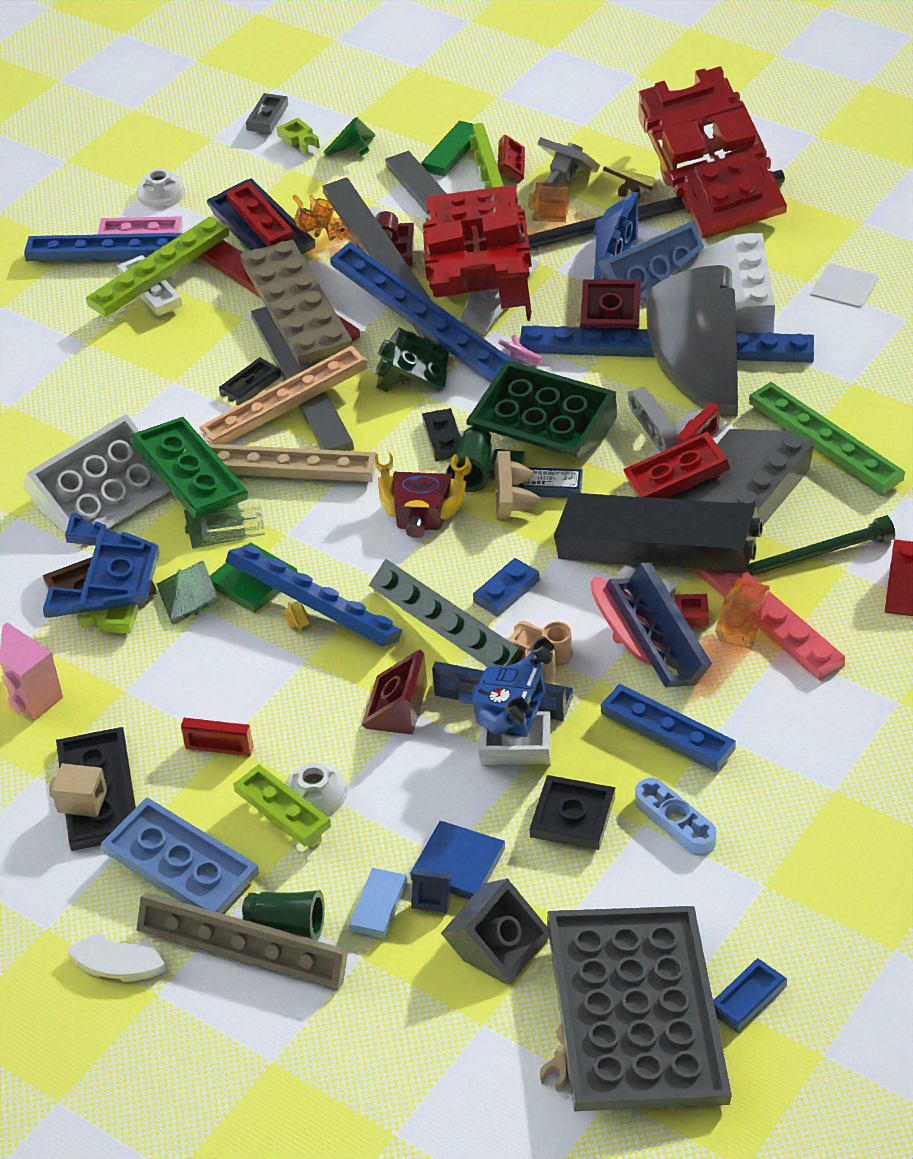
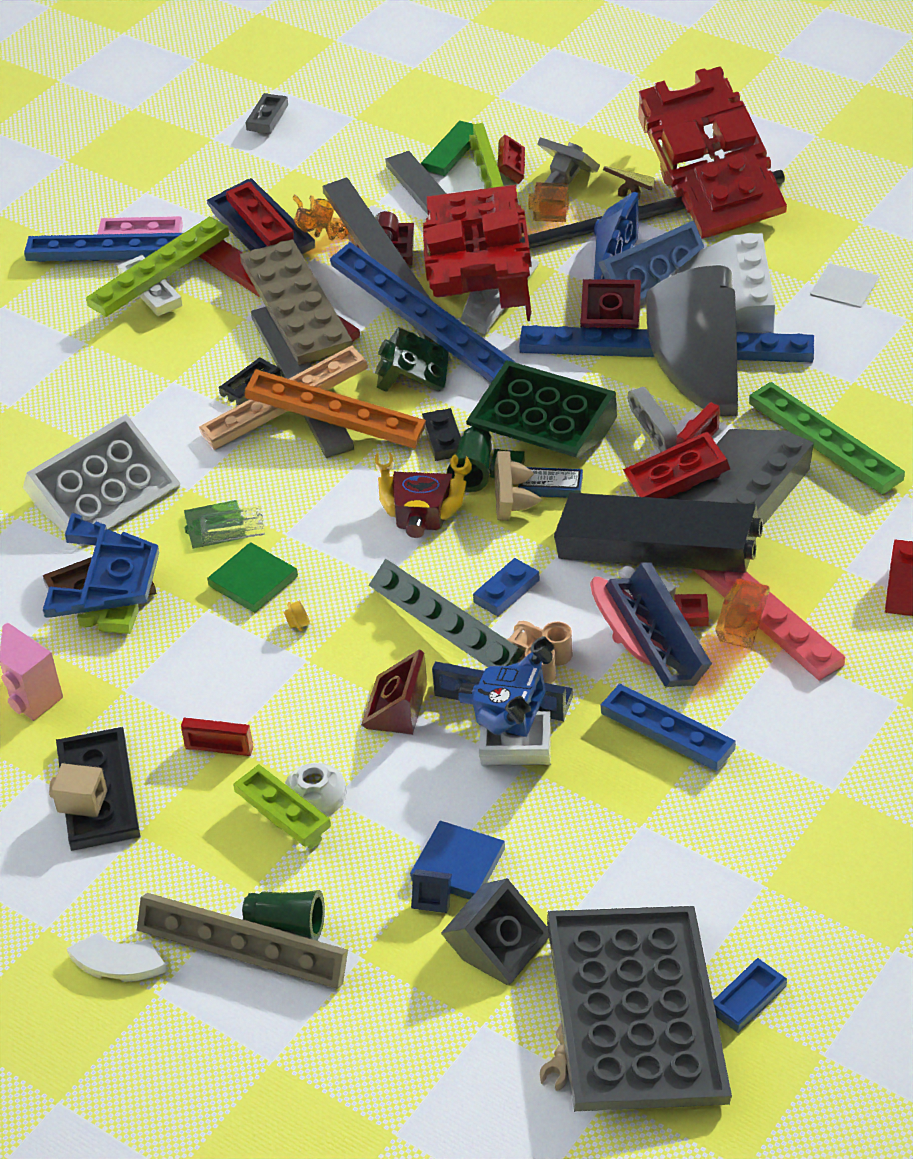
(160, 188): white piece -> none
(179, 857): medium blue plate -> none
(188, 592): clear green piece -> none
(189, 467): green tile -> none
(297, 462): tan plate -> none
(298, 133): lime plate -> none
(319, 598): blue plate -> none
(335, 408): none -> orange plate
(352, 135): green piece -> none
(378, 903): light blue tile -> none
(520, 352): bright pink bar -> none
(572, 812): black plate -> none
(678, 830): light blue beam -> none
(880, 530): dark green piece -> none

